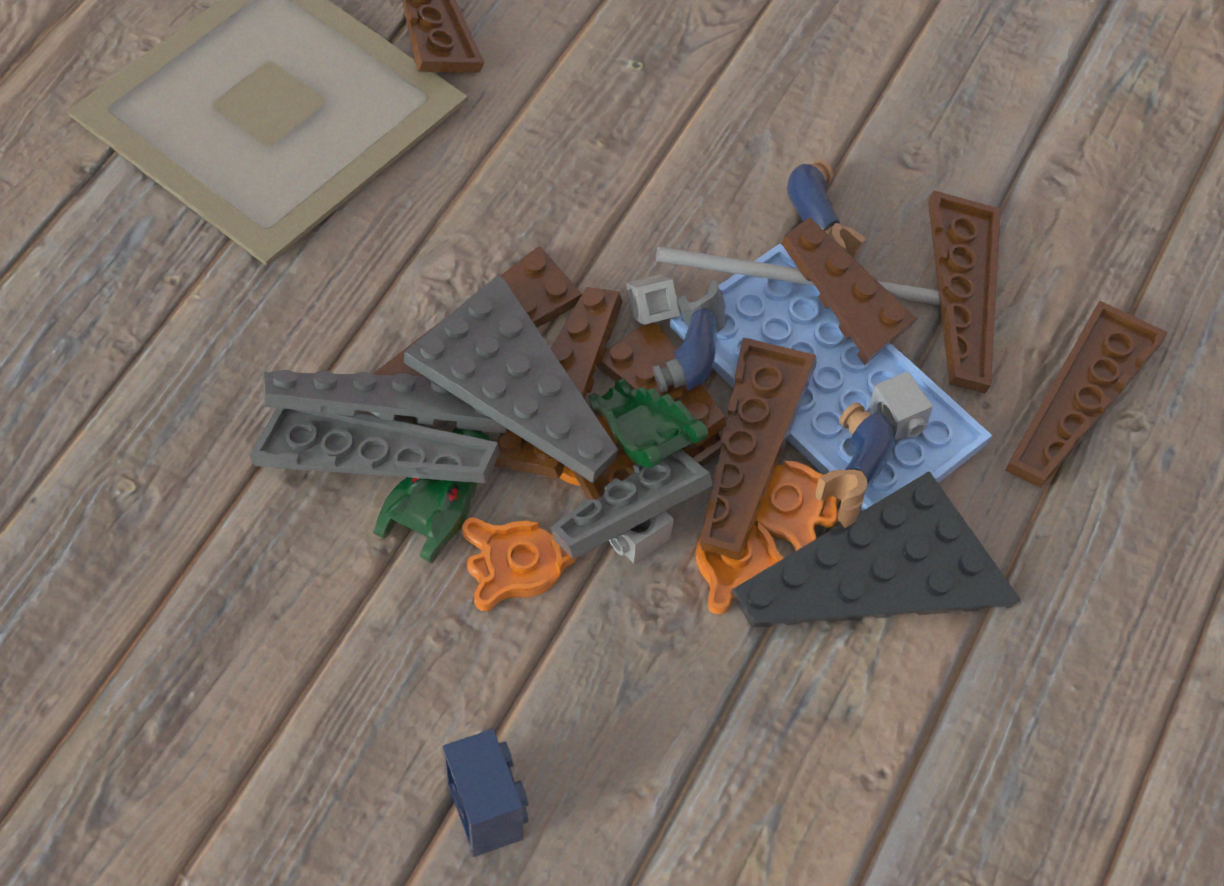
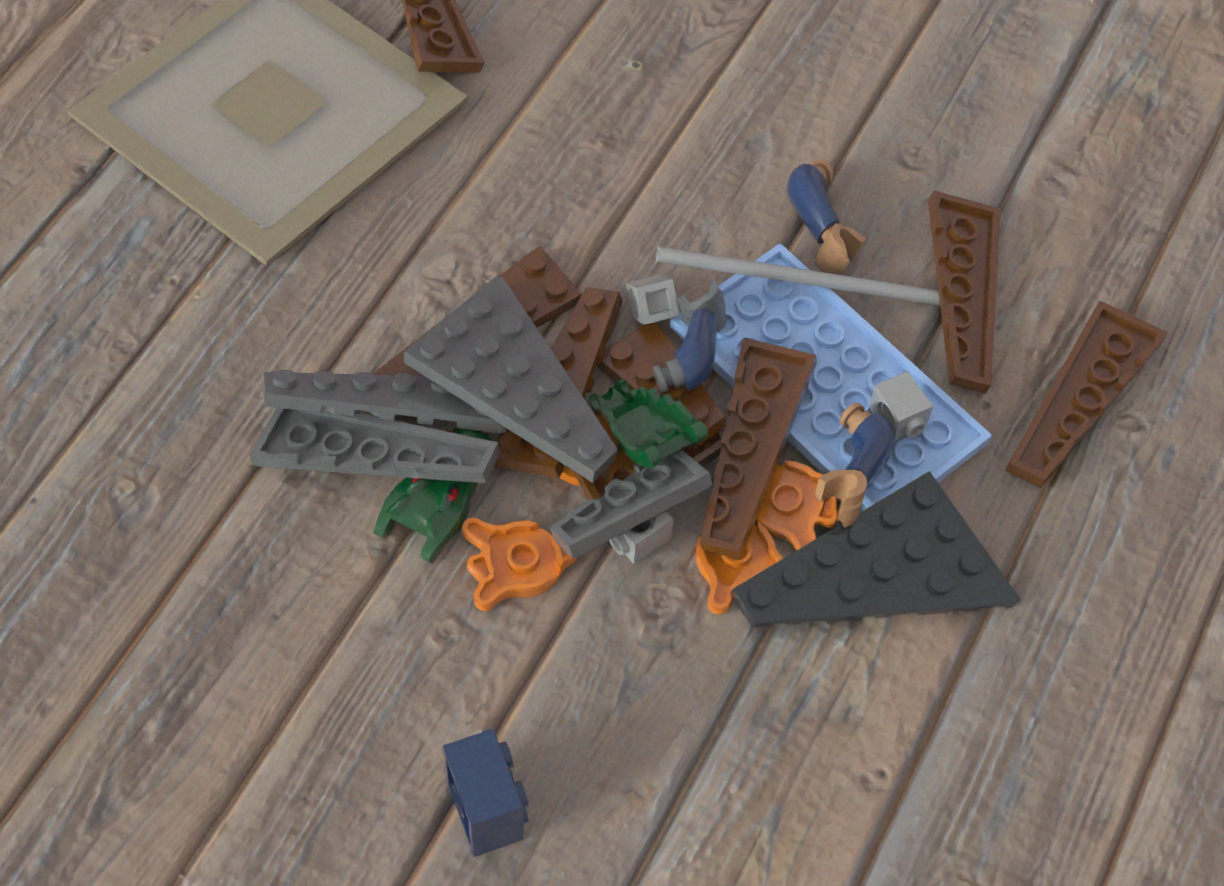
(857, 299): reddish brown wing -> none

